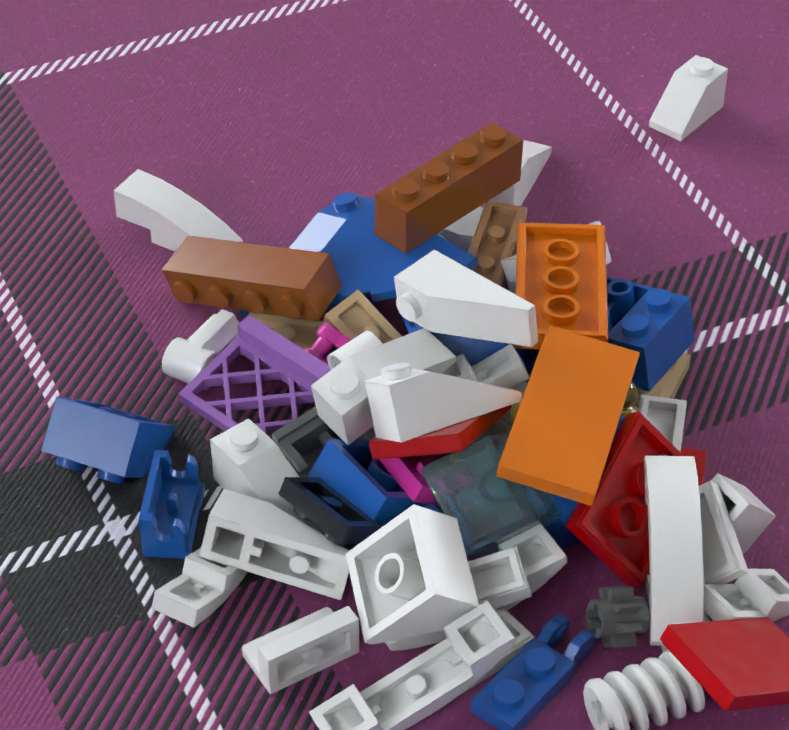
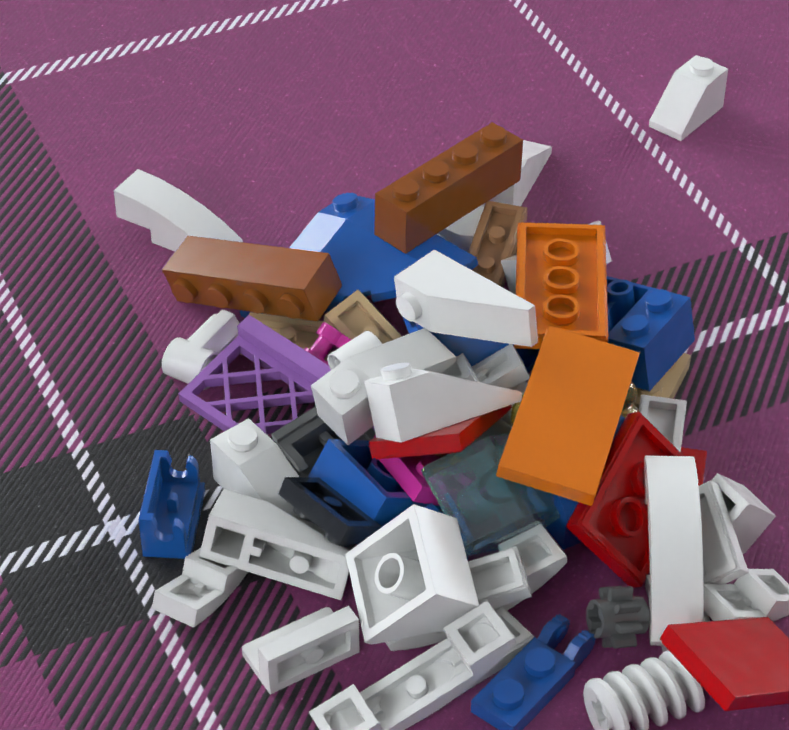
(104, 439): slope -> none

